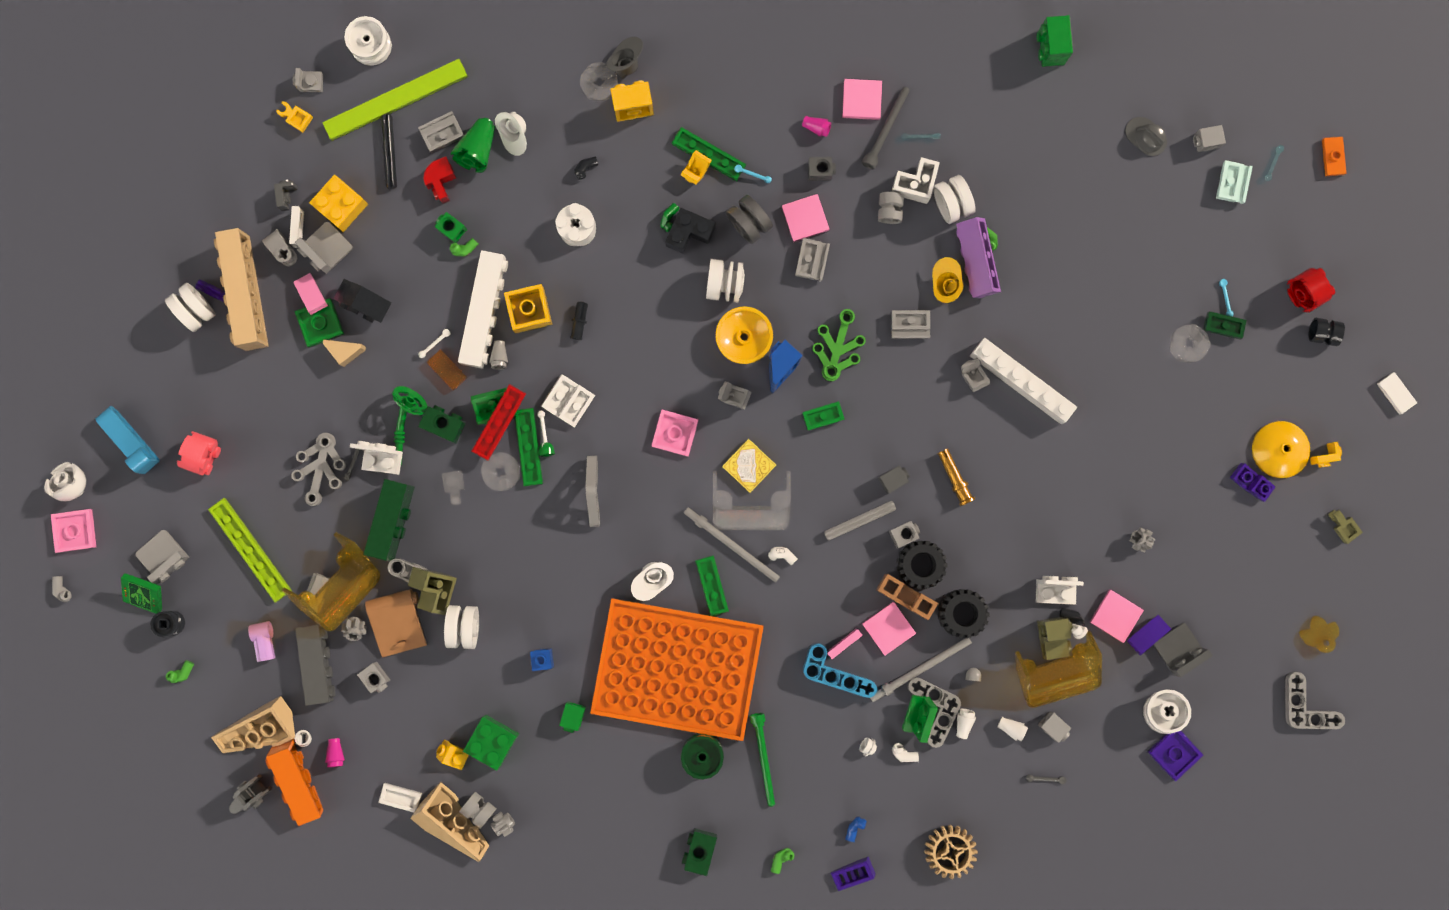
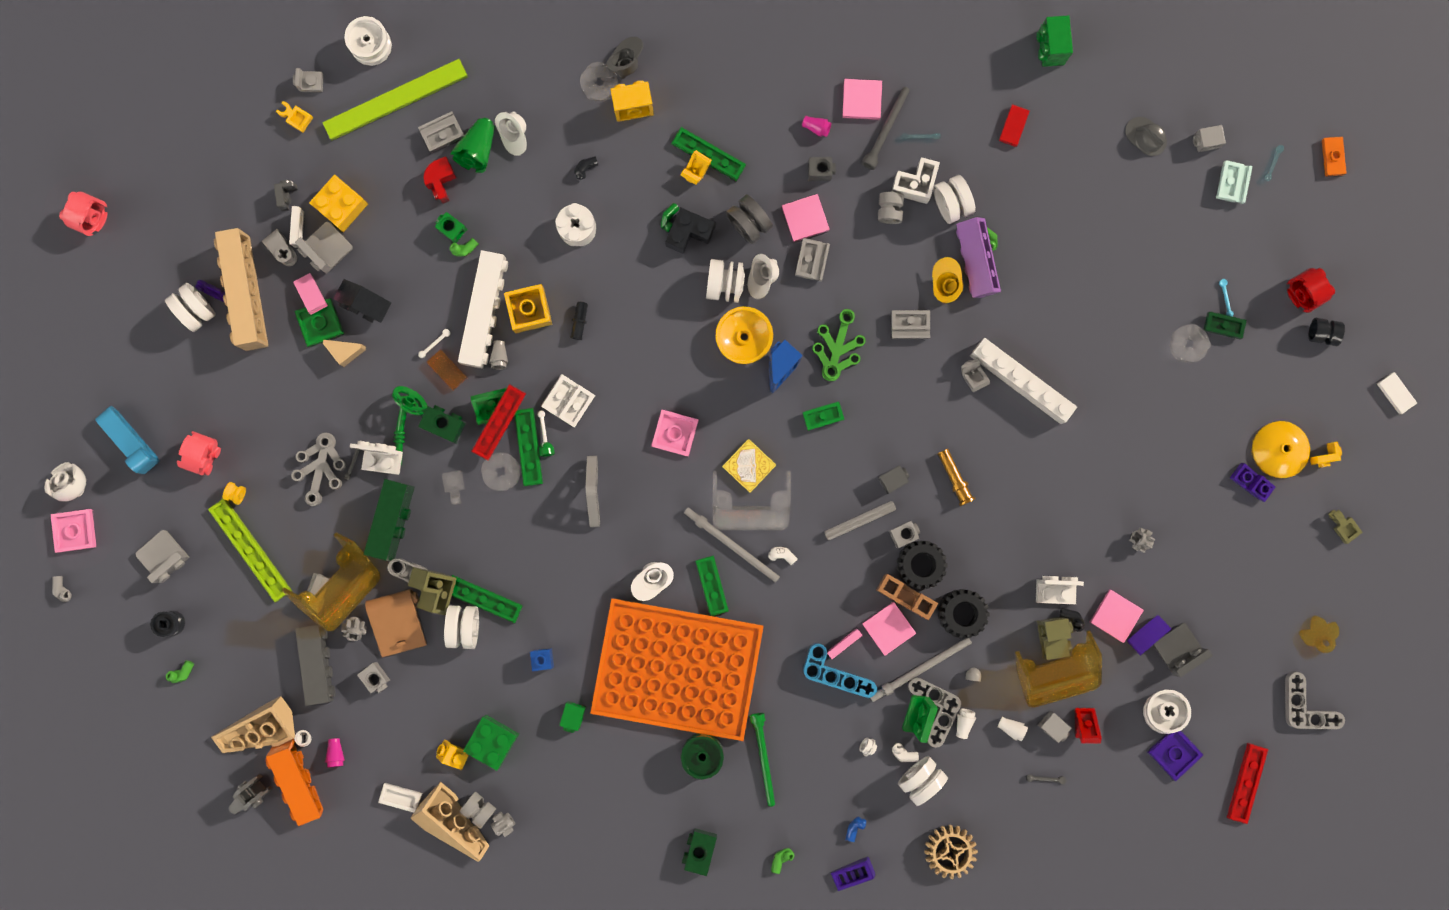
(84, 213): none -> coral brick
(141, 593): green tile -> none
(234, 493): none -> yellow wheel
(262, 637): lavender piece -> none
(389, 151): black axle -> none
(486, 600): none -> green tile
(734, 395): light grey bracket -> none
(738, 168): medium azure hinge -> none
(762, 275): none -> white piece
(922, 780): none -> white wheel
(1014, 125): none -> red tile
(1079, 631): white arm -> none
(1087, 726): none -> red slope
(1247, 783): none -> red tile

